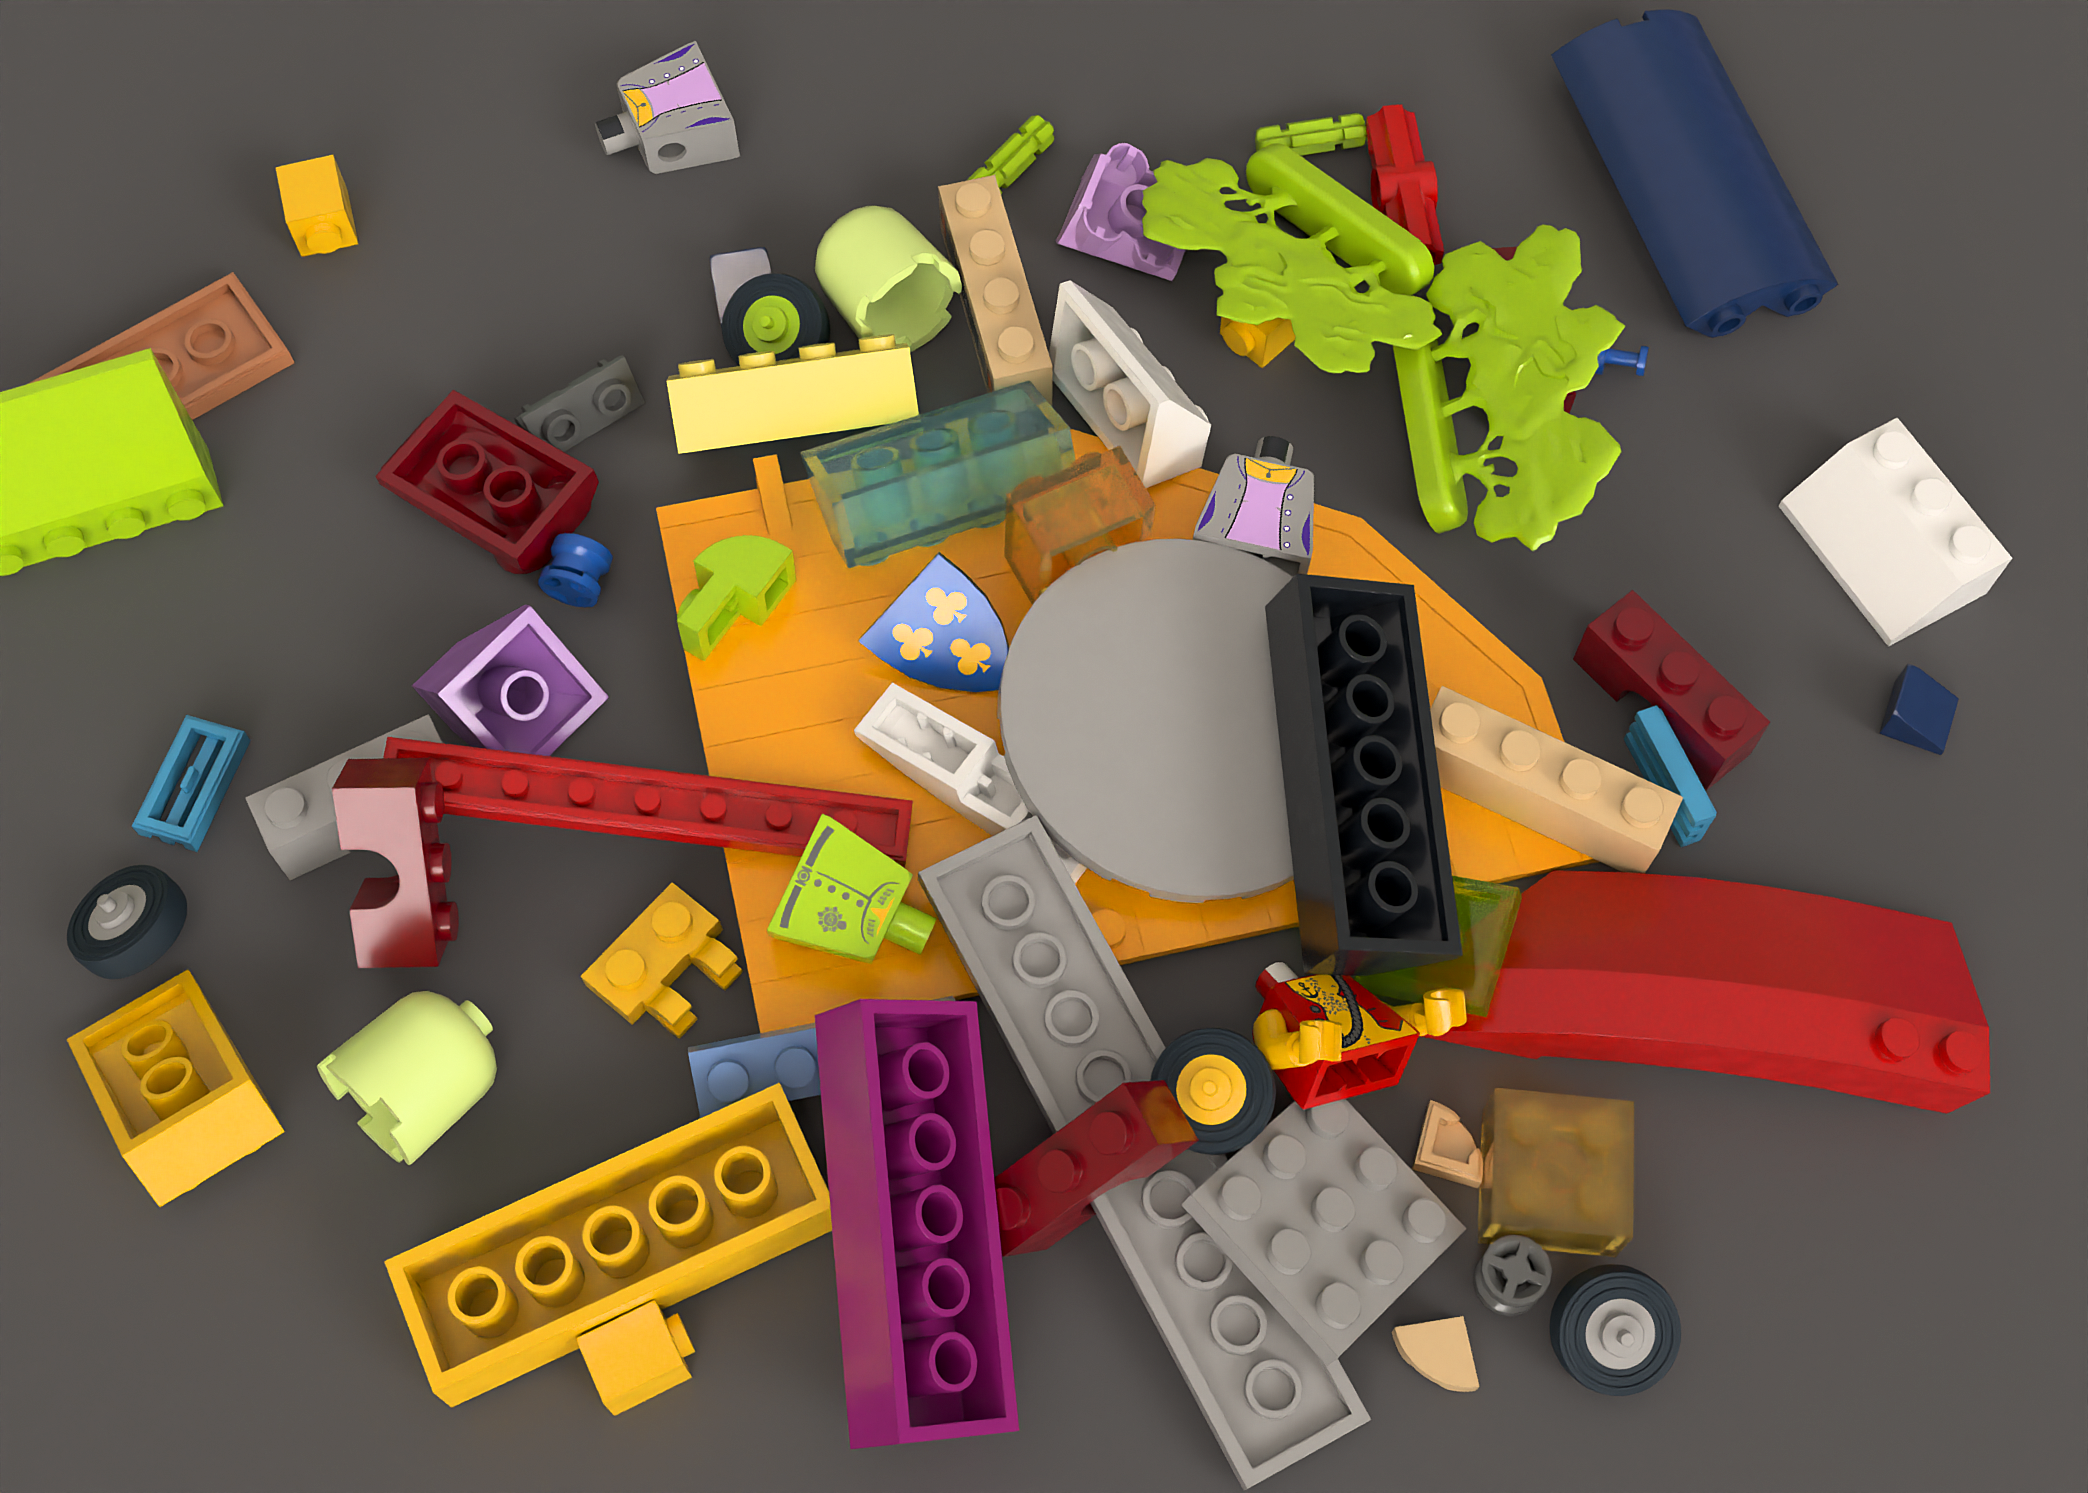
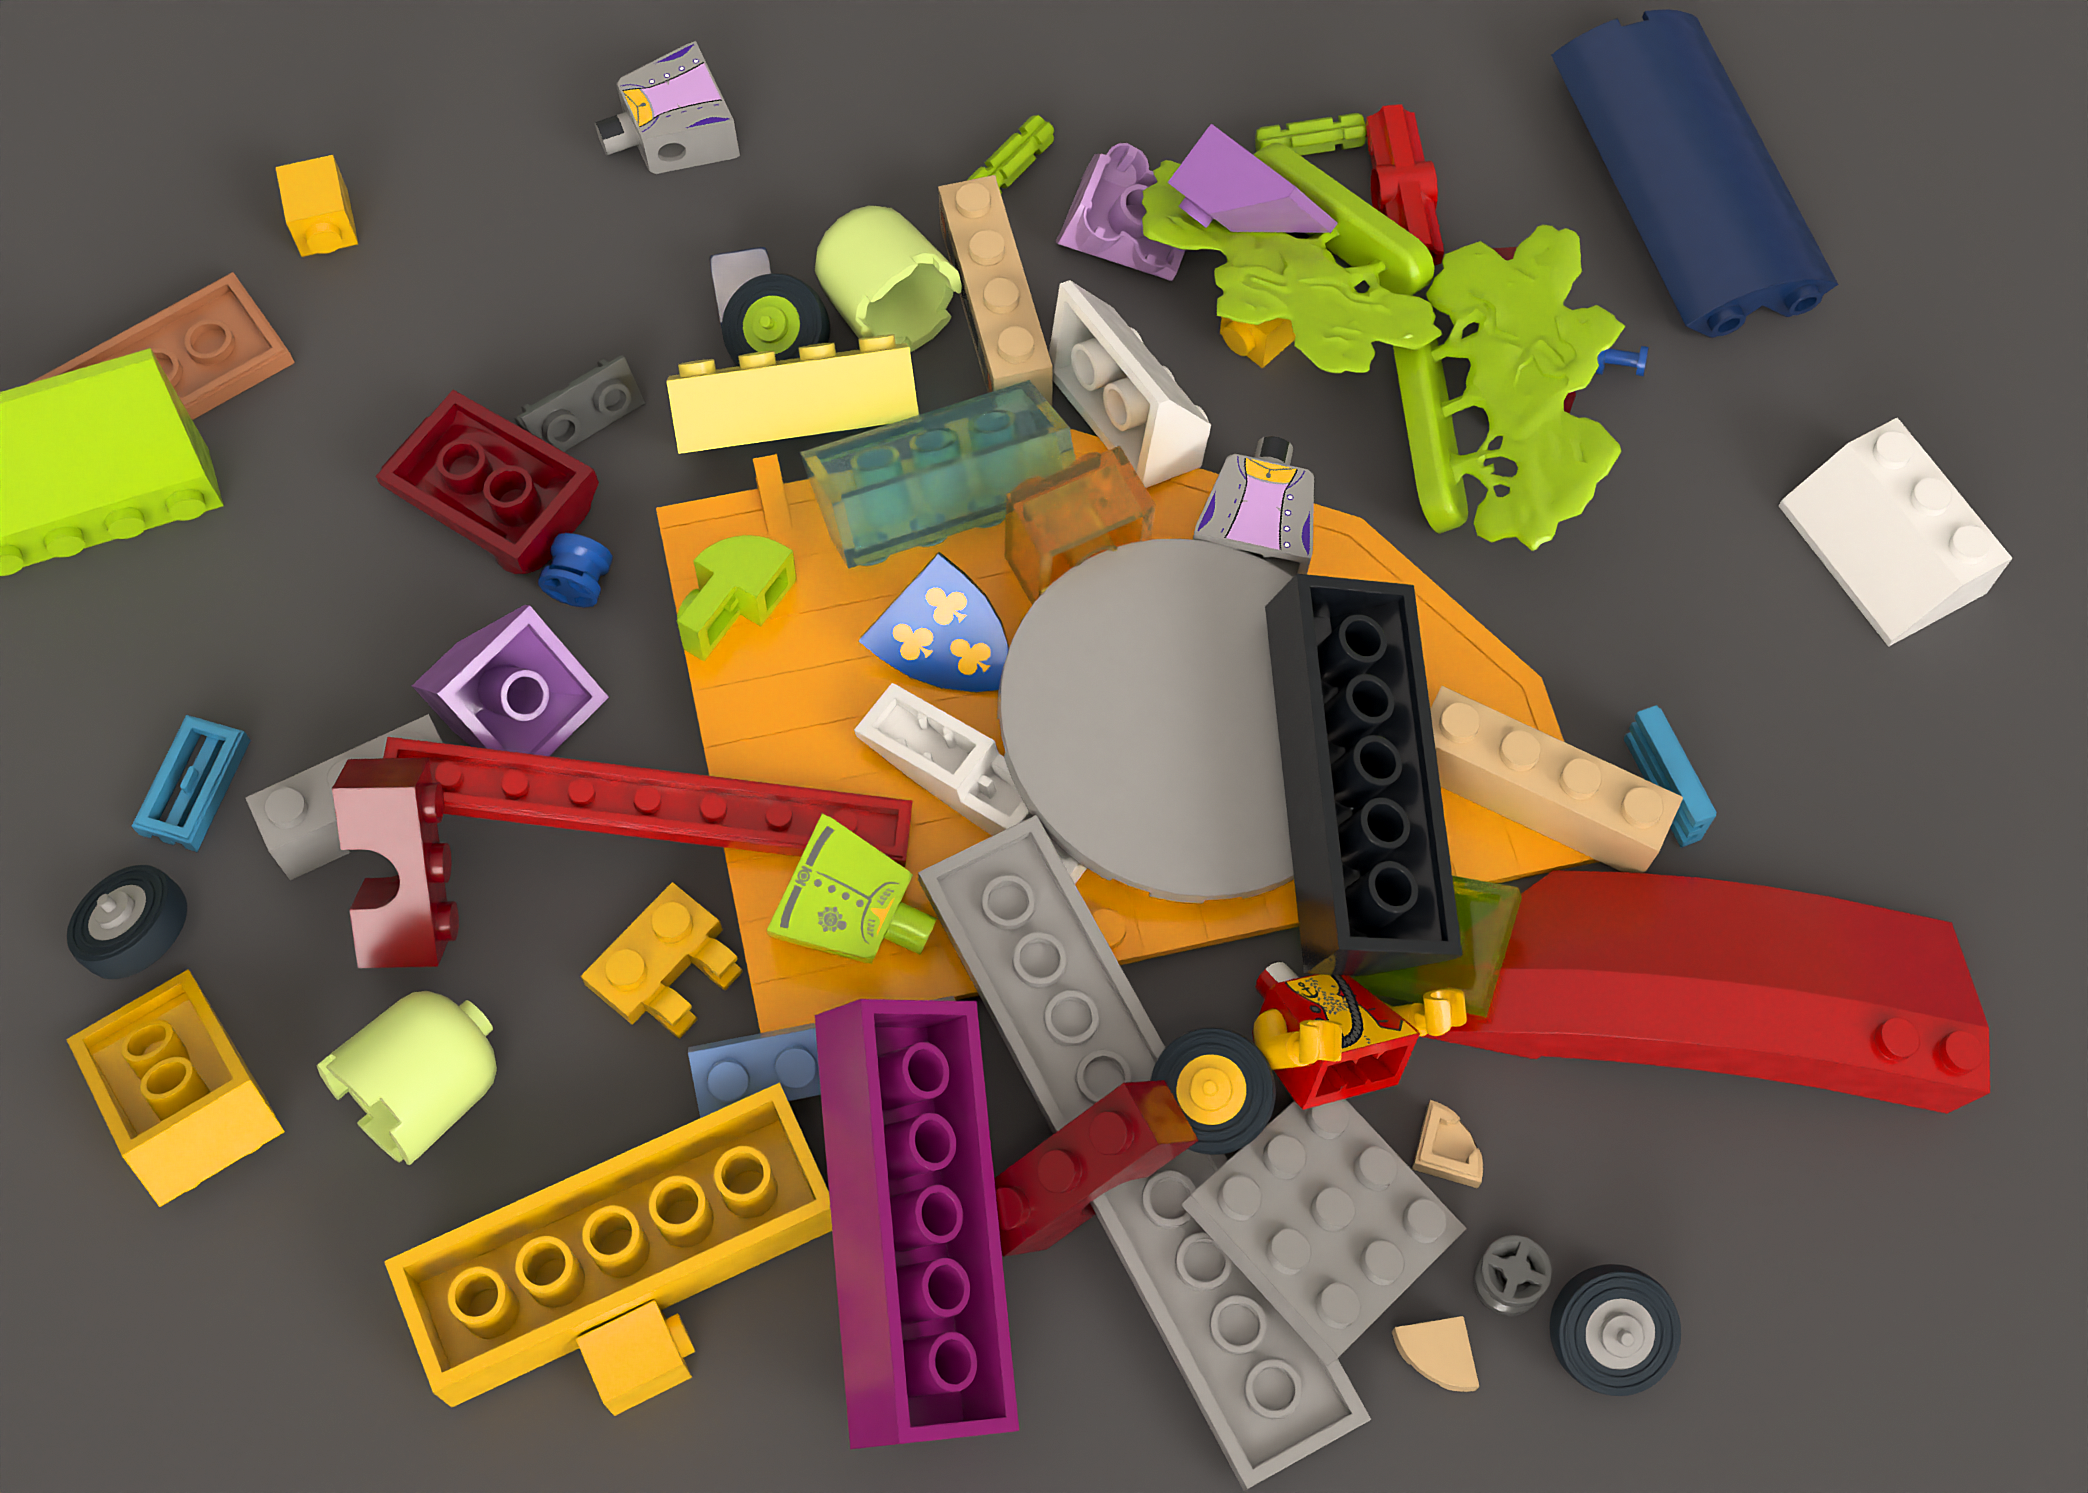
(1242, 191): none -> medium lavender slope
(1557, 1171): clear yellow brick -> none
(1643, 654): dark red arch -> none
(1919, 711): dark blue slope -> none

